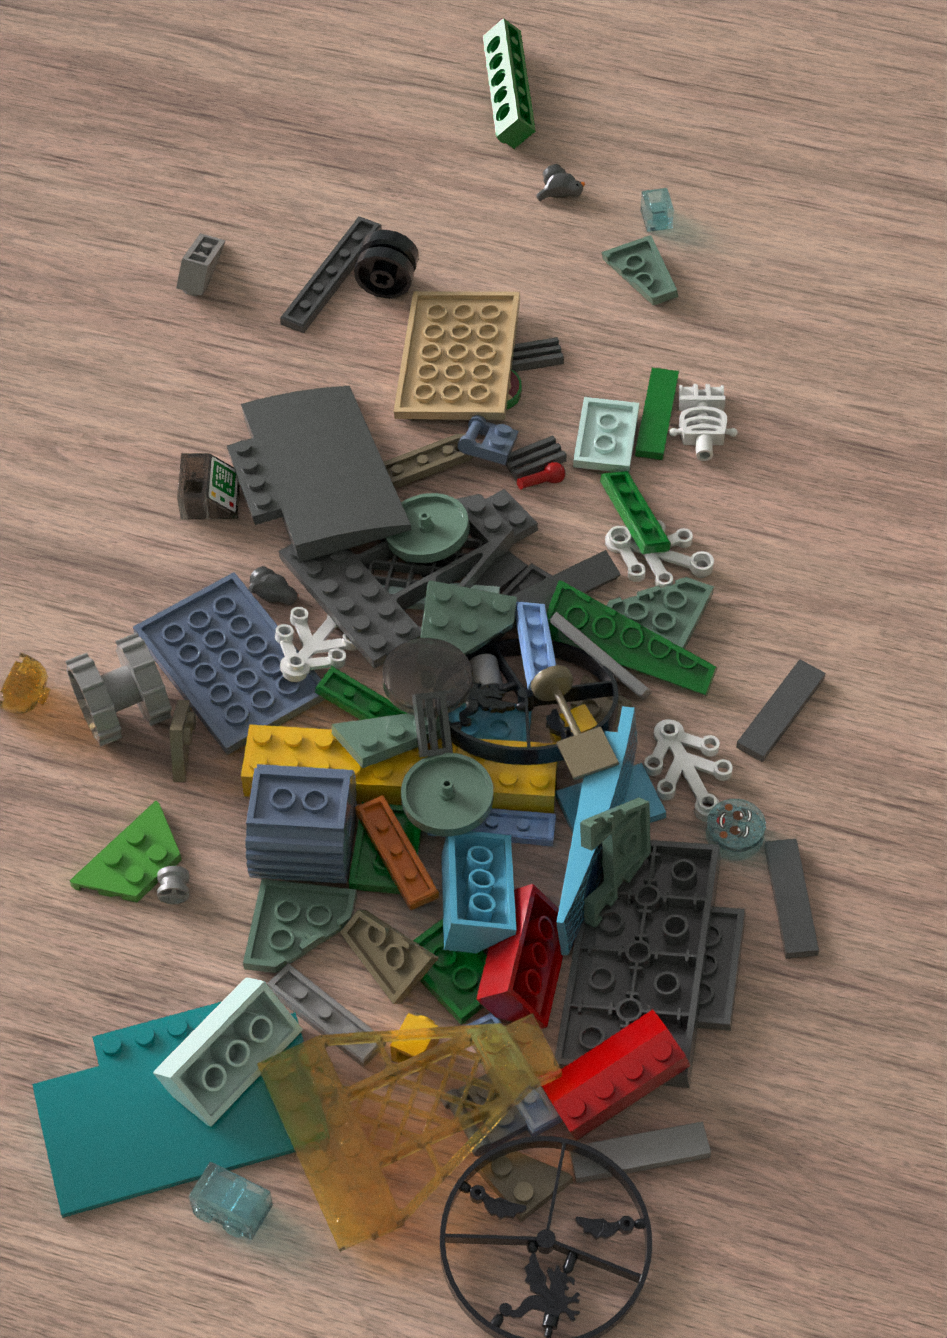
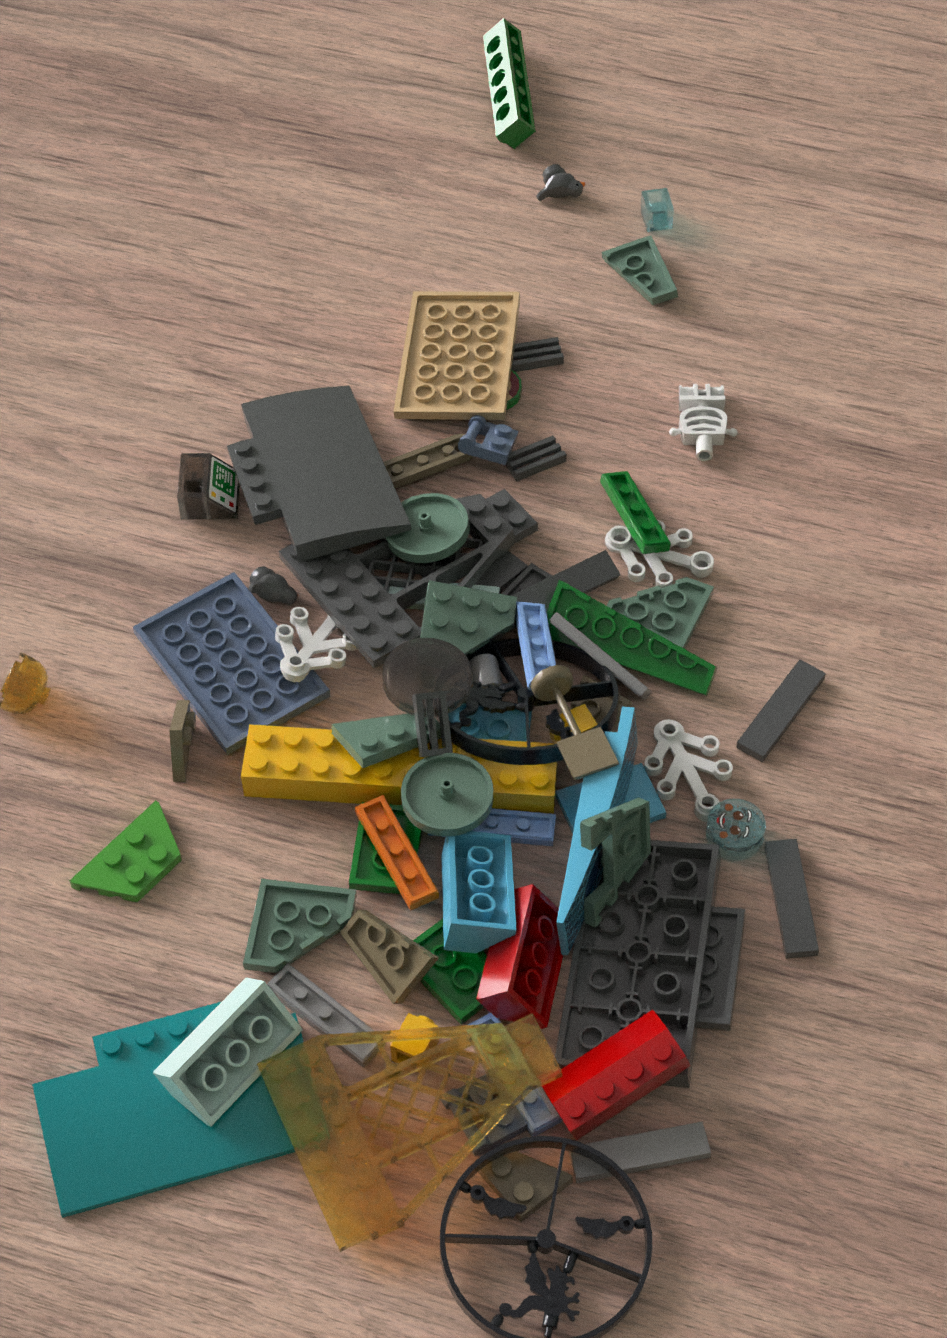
(108, 693): light grey piece -> none
(173, 884): light grey wheel -> none
(199, 264): light grey slope -> none
(230, 1201): clear light blue brick -> none
(301, 823): sand blue piece -> none
(328, 277): dark grey tile -> none
(354, 696): green tile -> none
(386, 264): black wheel -> none
(552, 473): red bar -> none
(606, 435): light aqua plate -> none
(657, 413): green tile -> none

